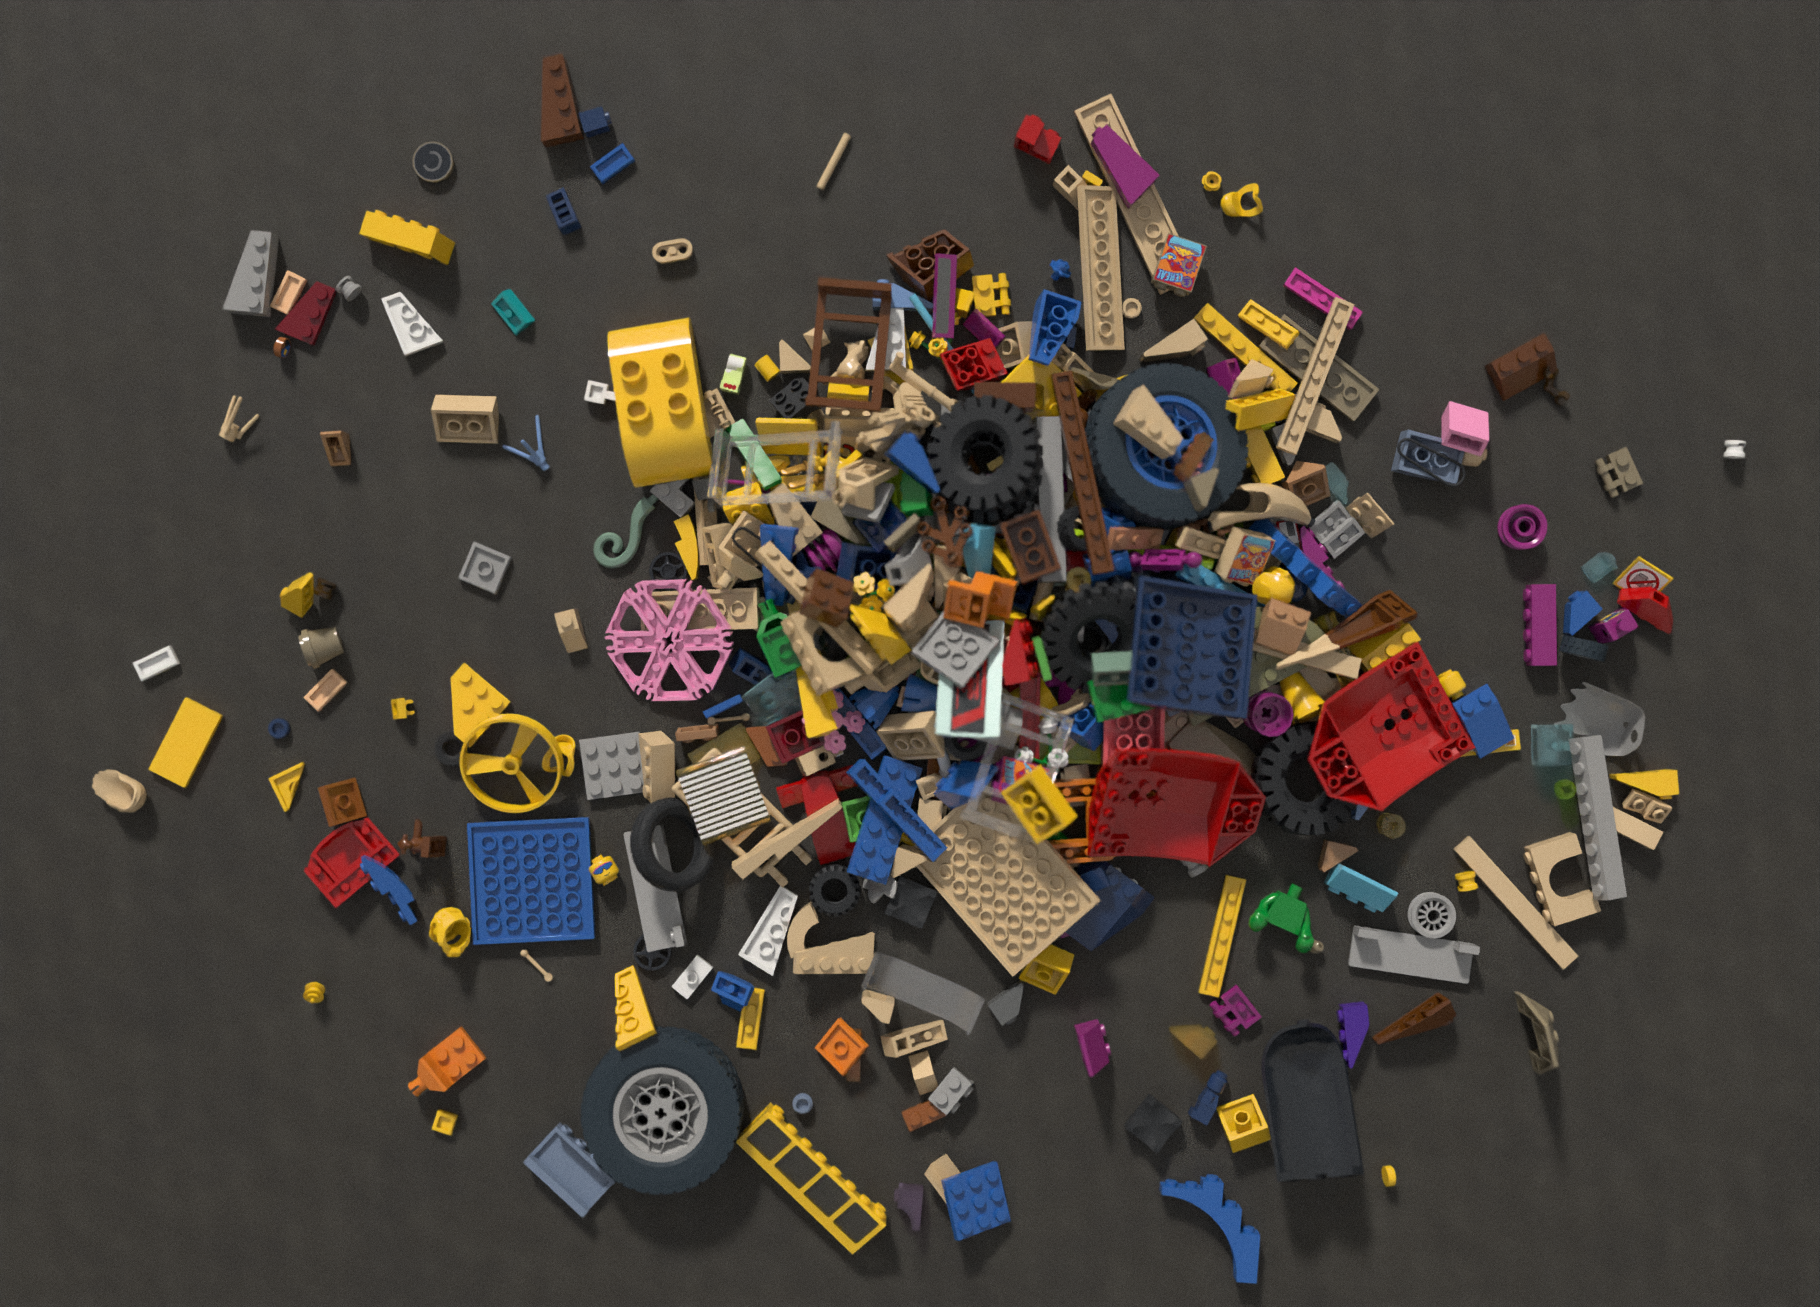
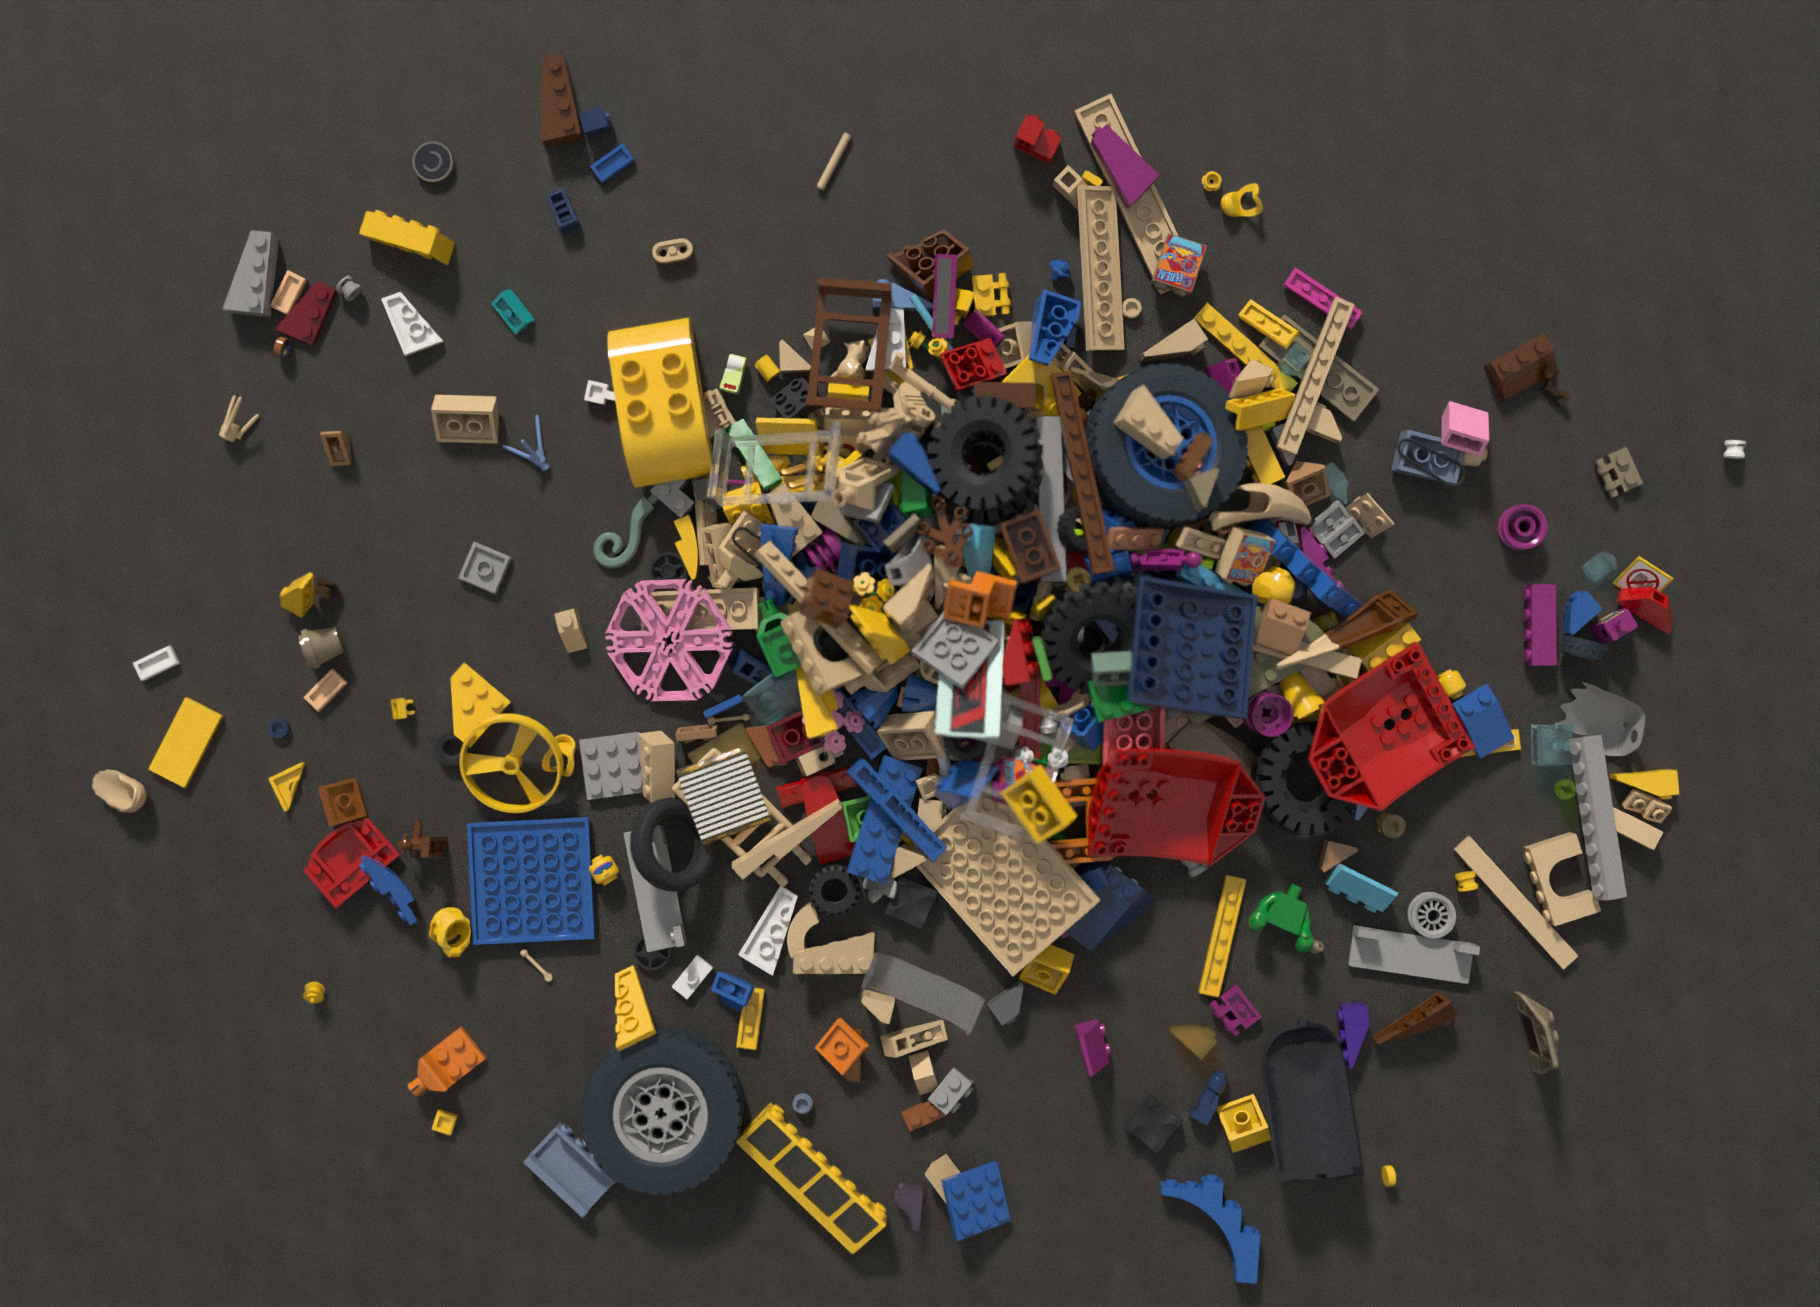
(1293, 360): none -> clear light blue bracket

